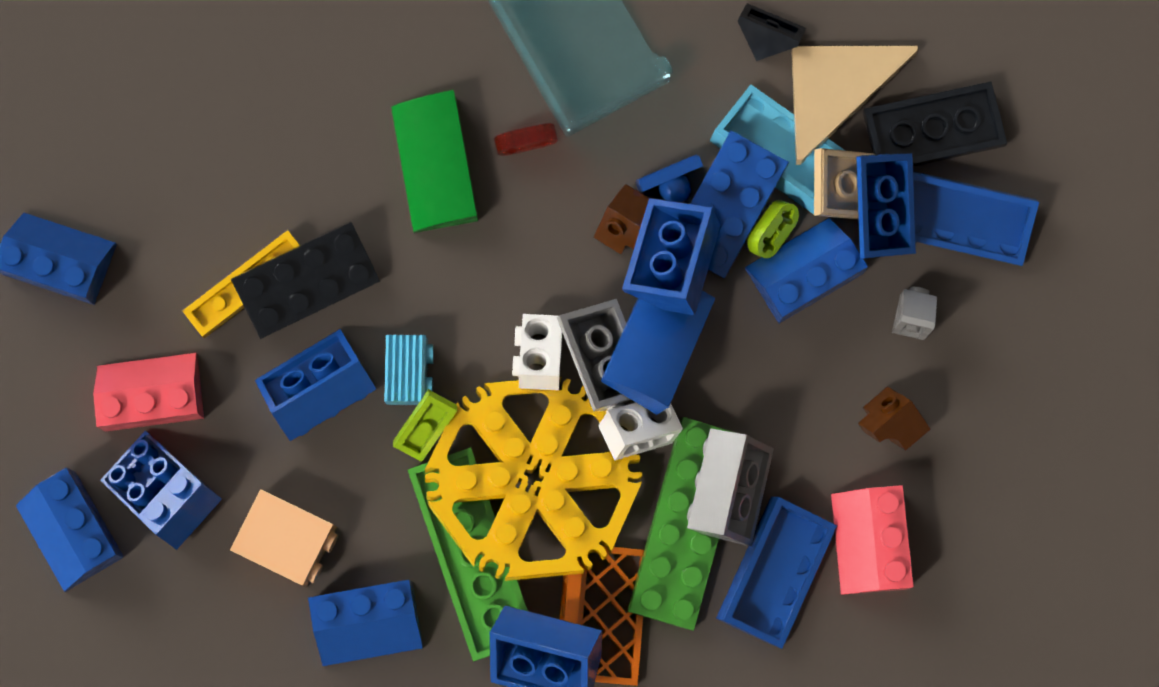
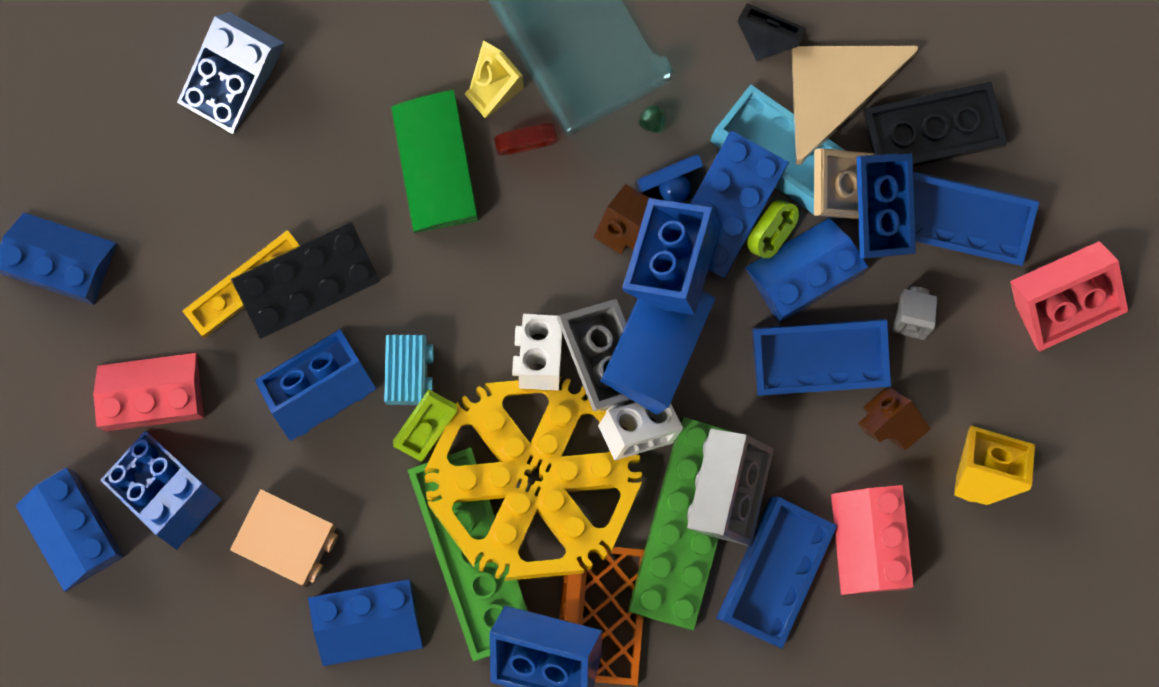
(230, 70): none -> medium blue slope
(493, 81): none -> light yellow slope
(653, 119): none -> clear green hinge
(821, 357): none -> blue slope
(993, 467): none -> yellow slope
(1070, 295): none -> coral slope

